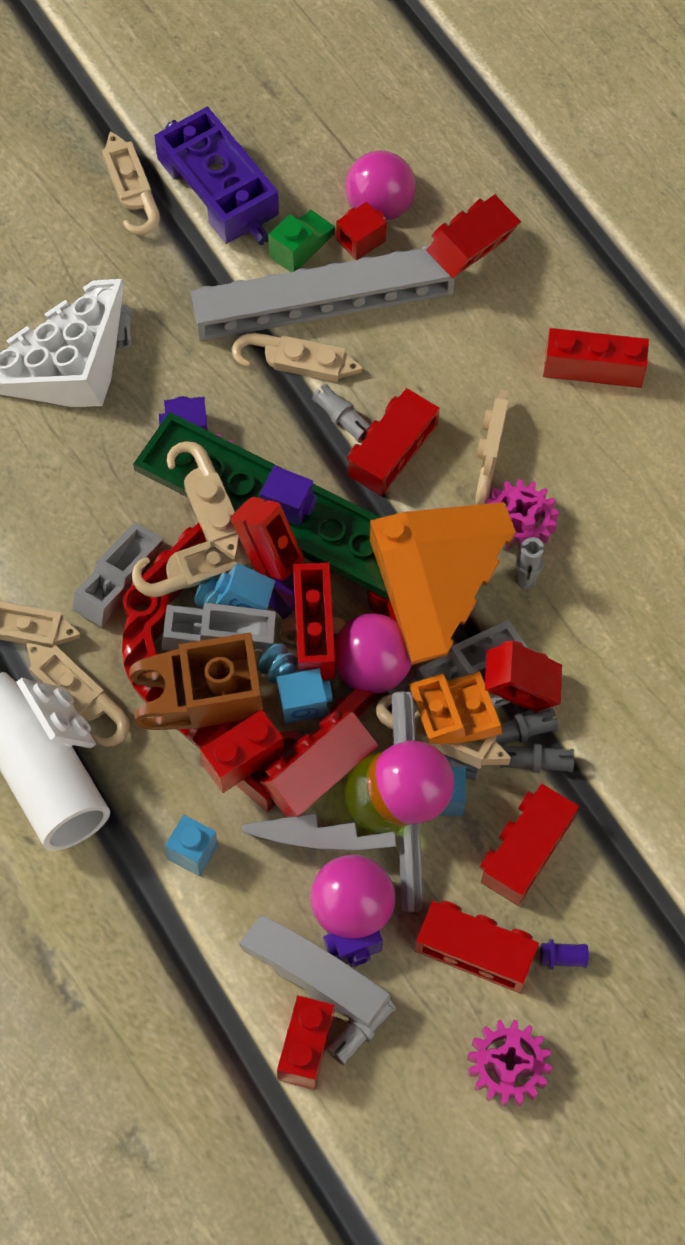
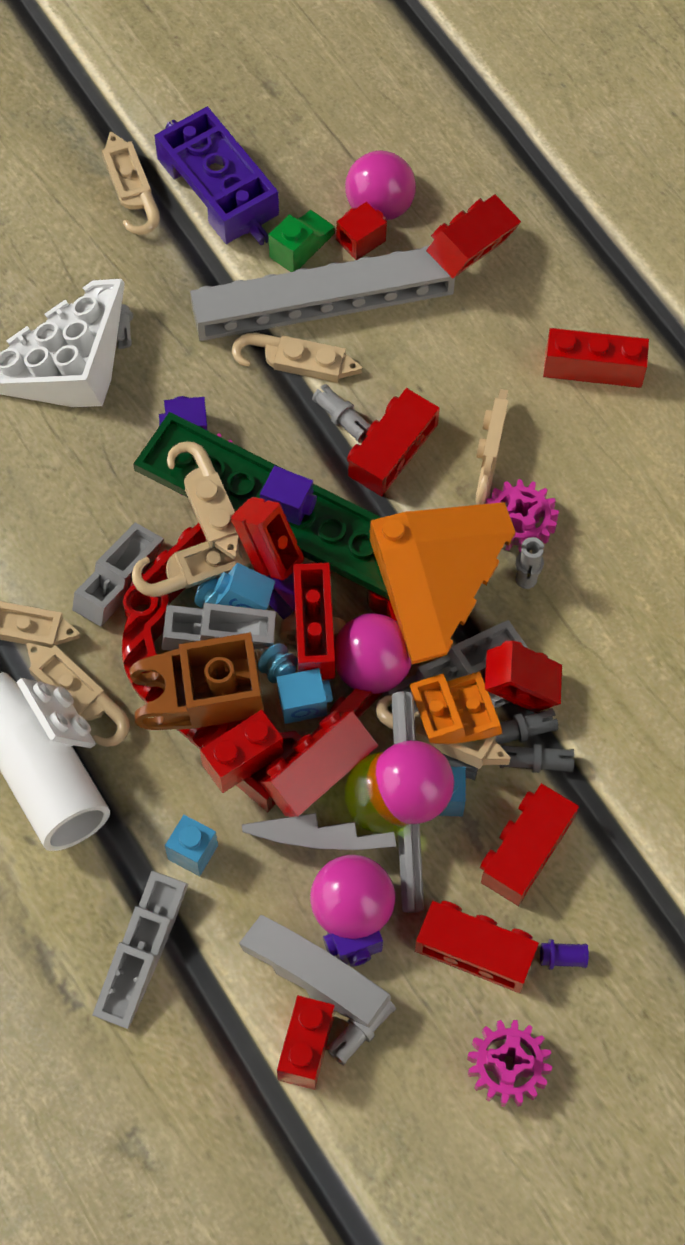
(140, 950): none -> light grey slope

